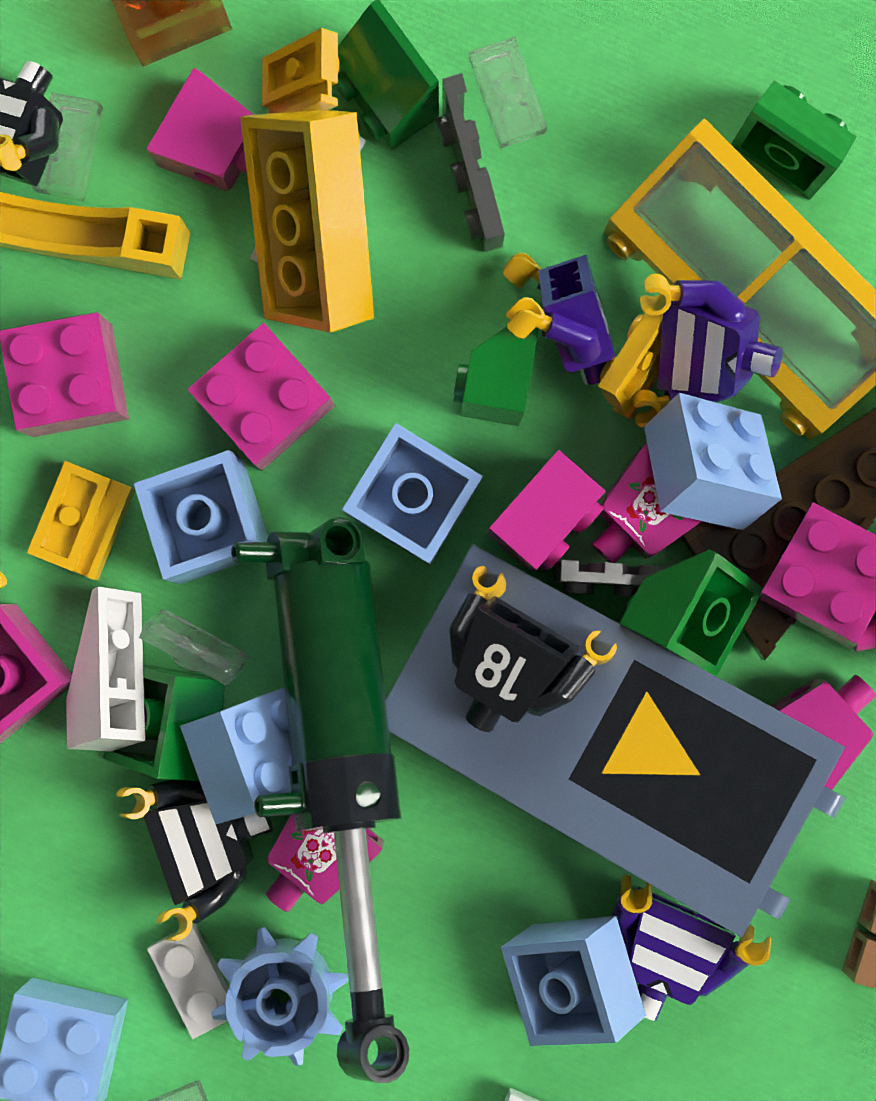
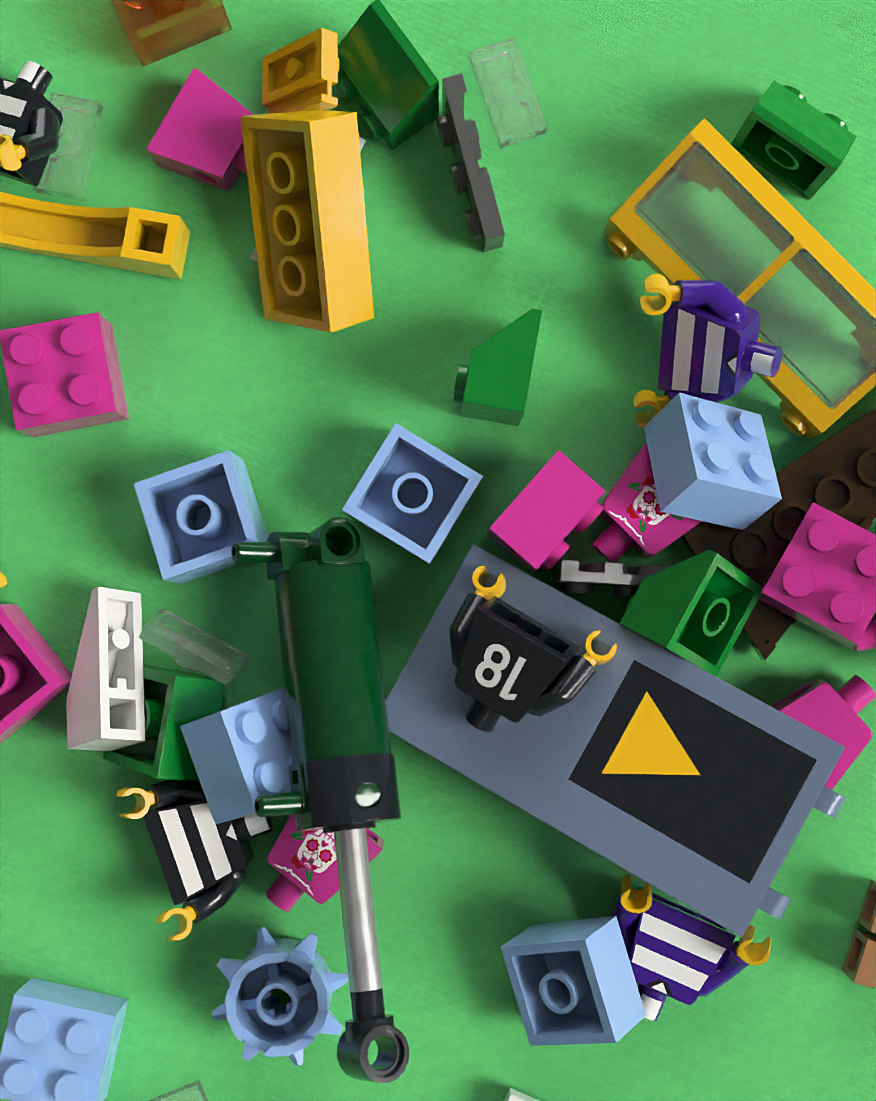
(81, 520): yellow plate -> none
(191, 979): white plate -> none
(262, 397): dark pink brick -> none
(571, 315): dark purple torso -> none
(634, 366): yellow plate -> none

